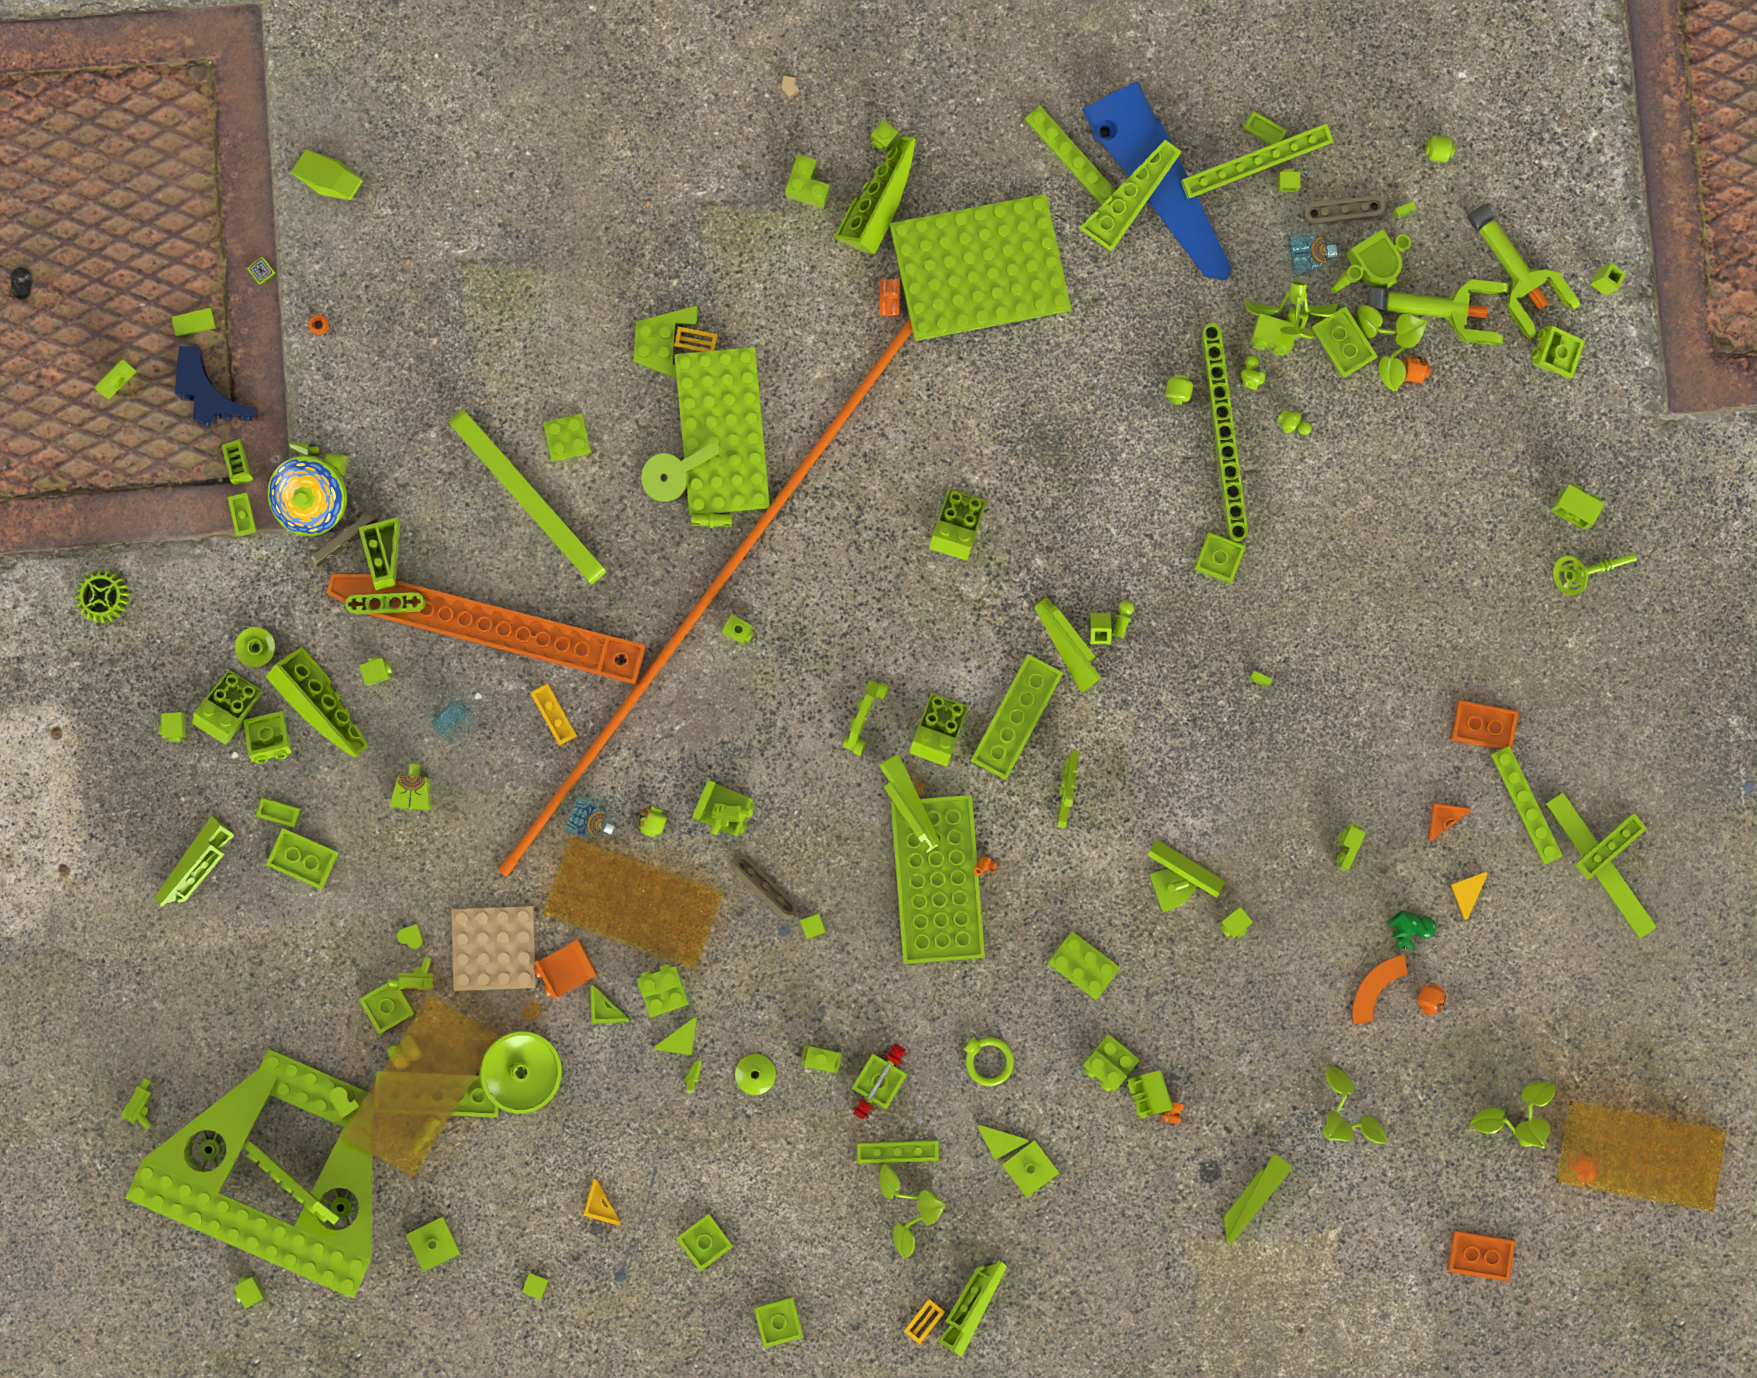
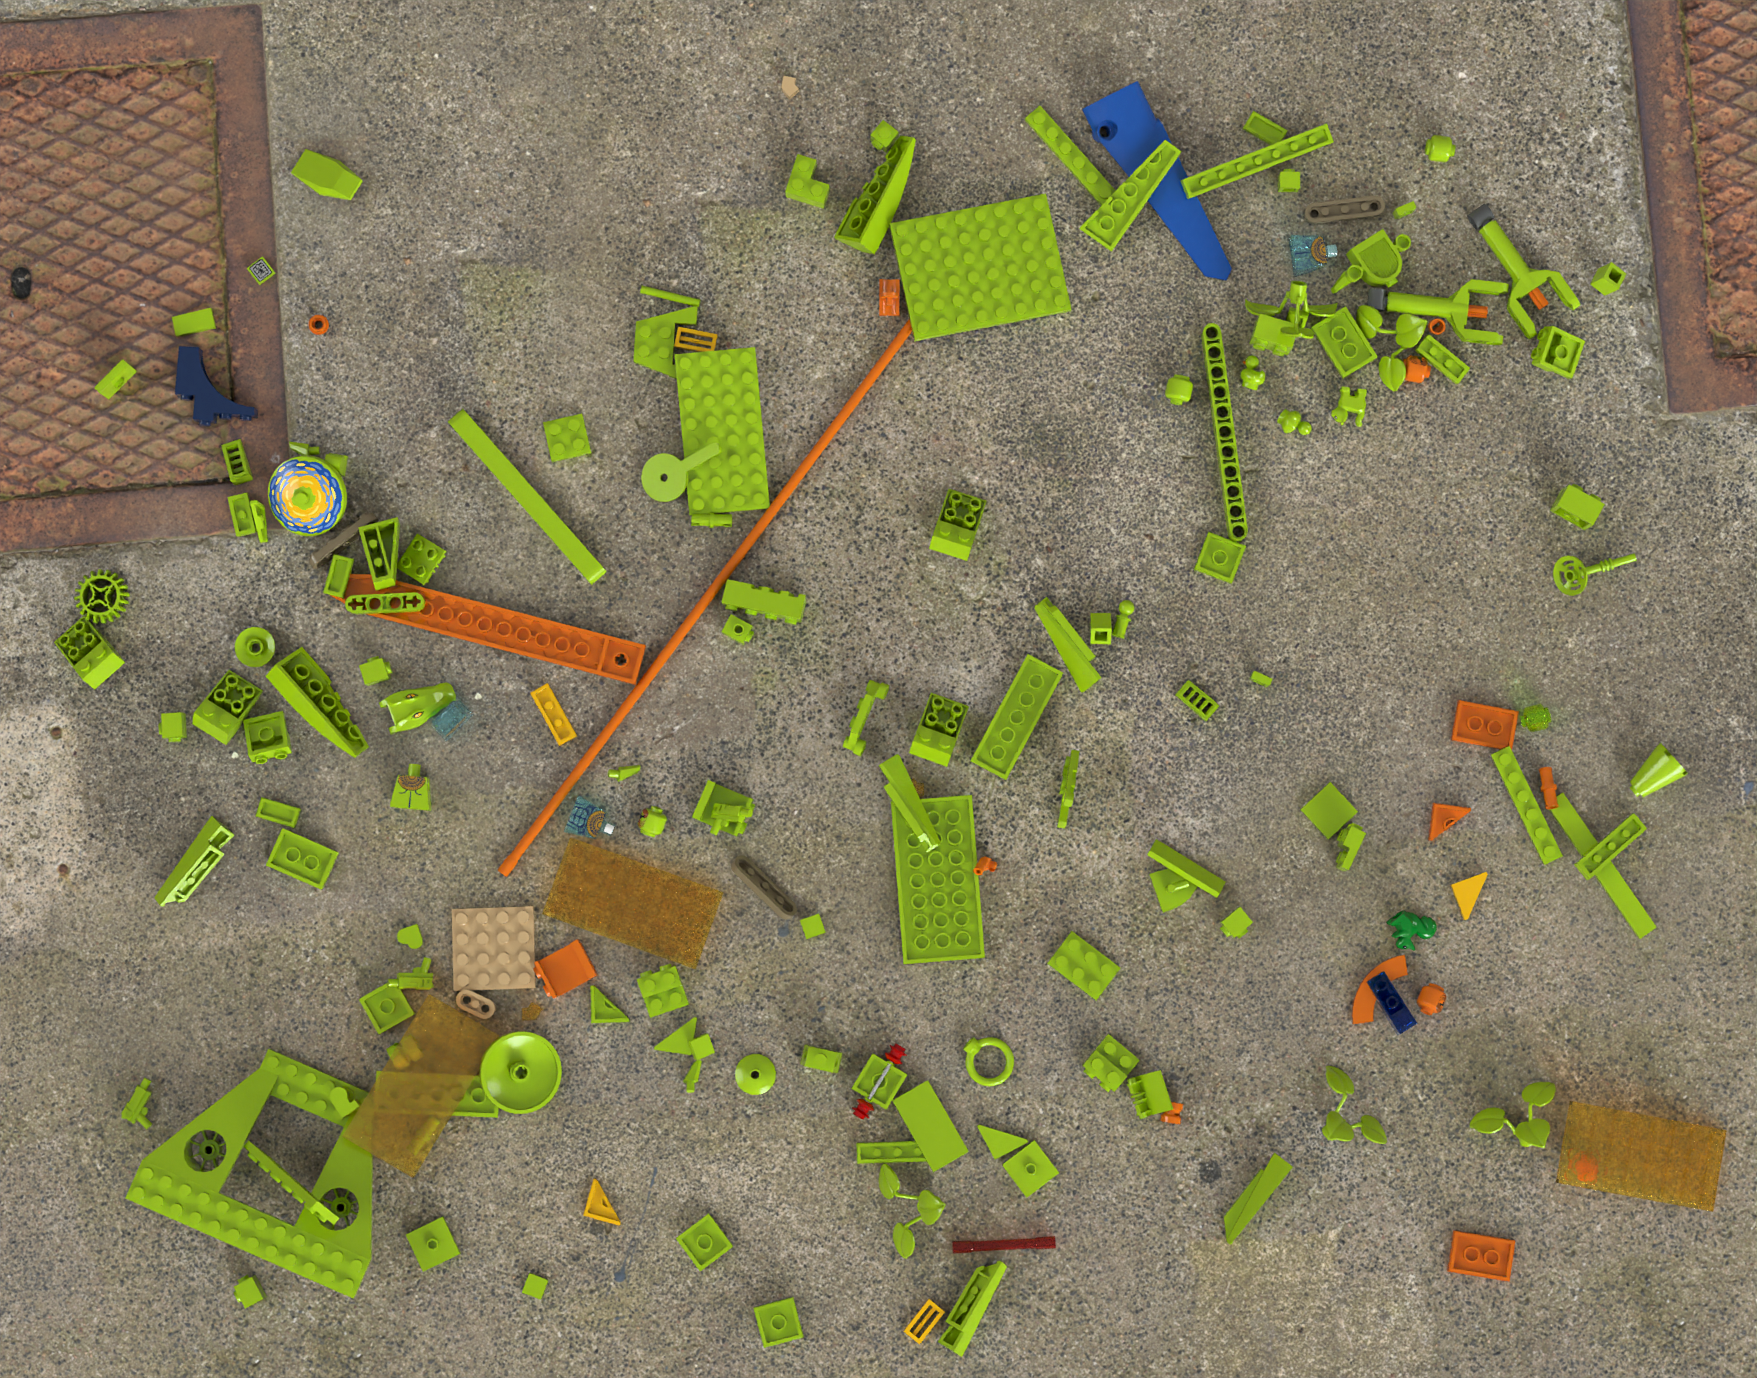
(89, 652): none -> lime slope
(259, 515): none -> lime tile
(338, 576): none -> lime tile
(415, 706): none -> lime animal
(421, 559): none -> lime hinge
(476, 1004): none -> tan plate
(623, 772): none -> lime bar
(670, 296): none -> lime bar
(701, 1046): none -> lime tile
(764, 601): none -> lime wedge
(930, 1126): none -> lime tile
(1010, 1244): none -> clear red piece
(1214, 706): none -> lime slope
(1328, 810): none -> lime tile
(1353, 404): none -> lime animal
(1391, 1003): none -> clear blue slope
(1439, 329): none -> orange hinge
(1442, 359): none -> lime hinge
(1536, 717): none -> clear neon green head
(1548, 788): none -> orange pin
(1656, 772): none -> lime cone

